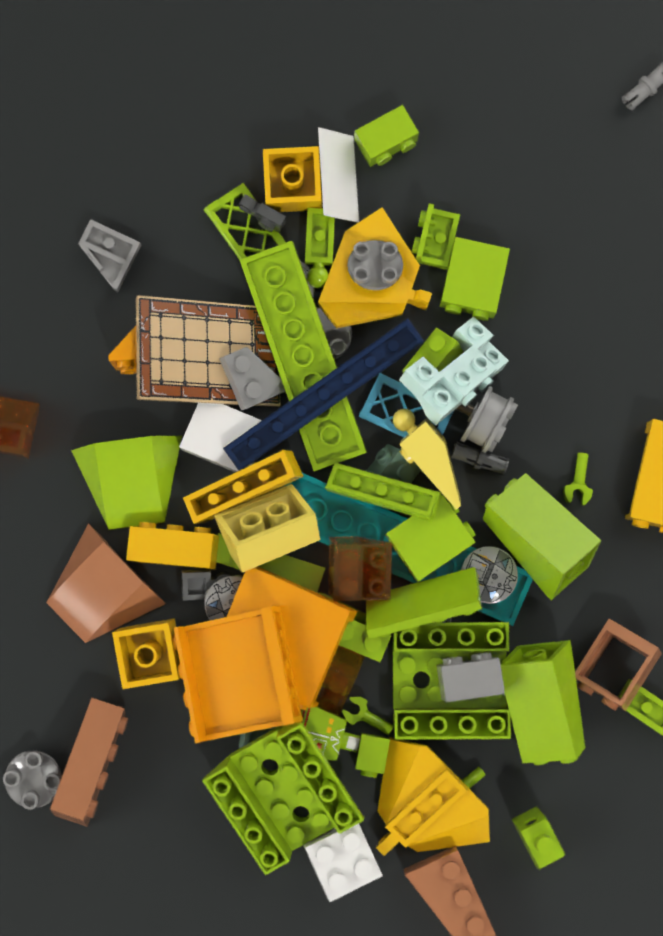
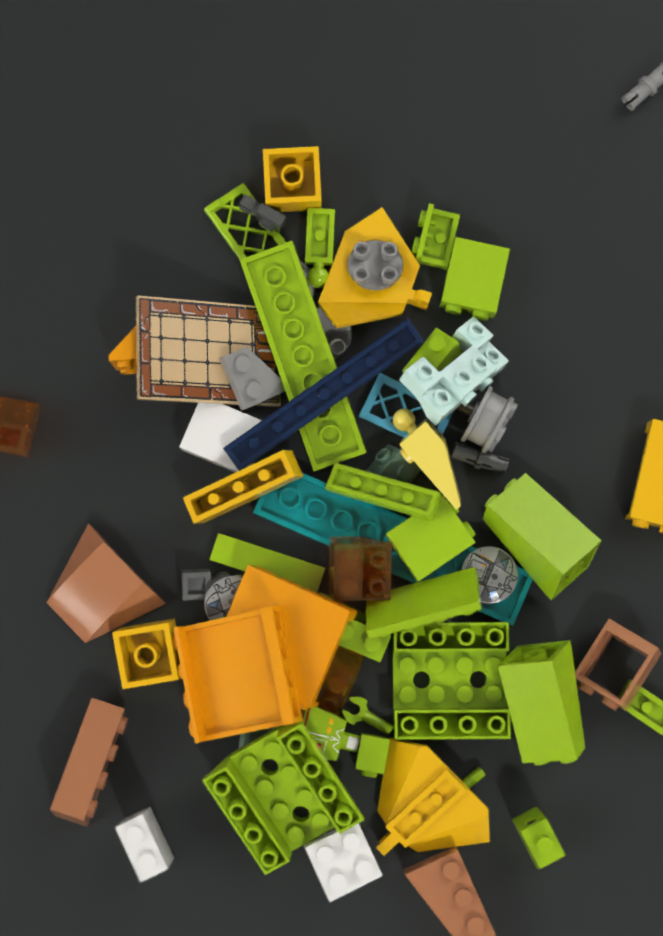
(32, 779): light grey dish -> none
(109, 252): light grey wing -> none
(130, 478): lime wedge -> none
(145, 844): none -> white brick
(172, 546): yellow brick -> none
(268, 527): light yellow slope -> none
(338, 175): white sticker -> none
(386, 136): lime brick -> none
(470, 678): light grey brick -> none
(579, 481): lime bar -> none

